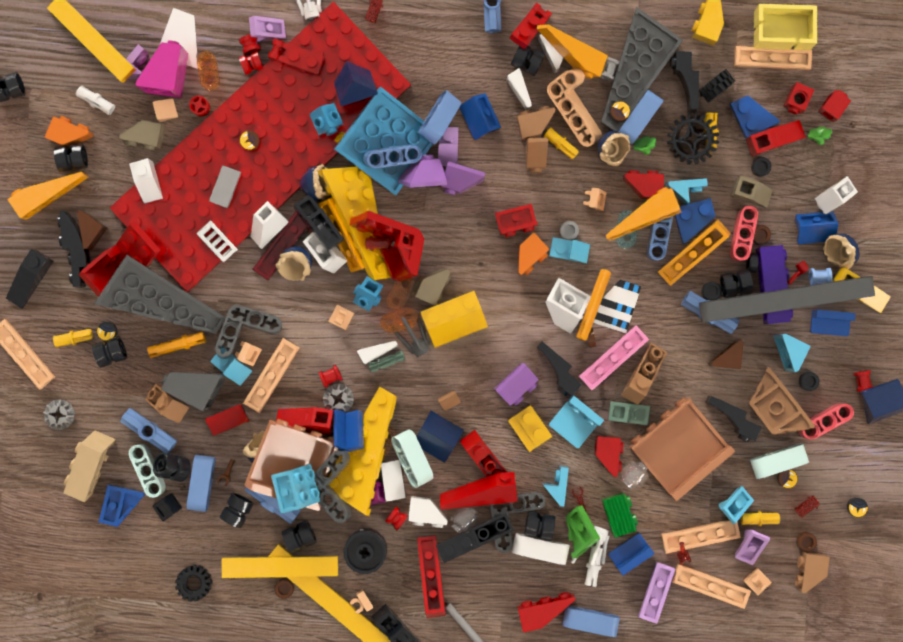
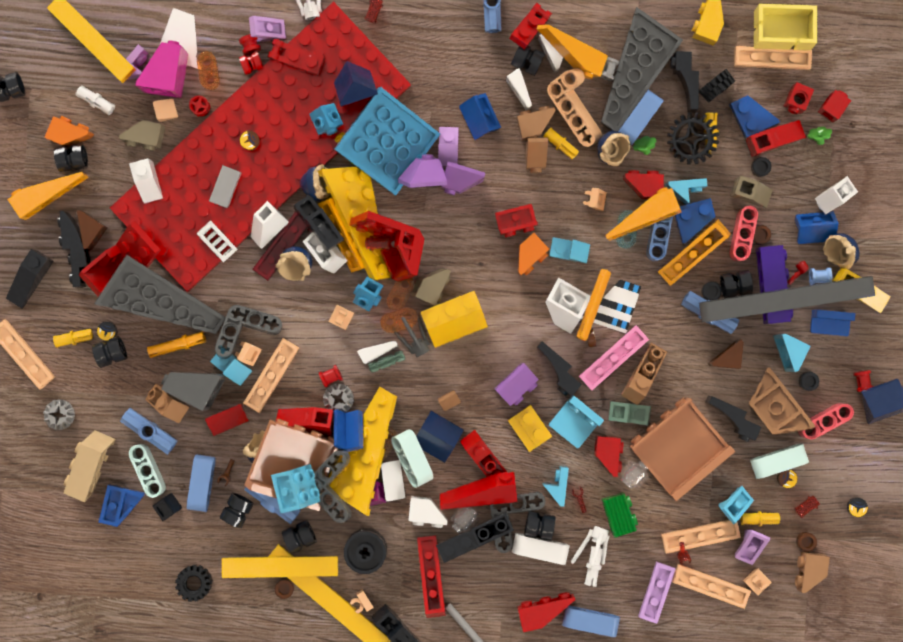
(171, 467): black wheel -> none
(396, 518): red wheel -> none
(401, 156): medium blue beam -> none
(439, 117): medium blue beam -> none
(569, 230): light grey tile -> none
(580, 531): bright green wing -> none
(619, 111): tile -> none
(631, 553): blue panel -> none
(752, 263): black tile -> none

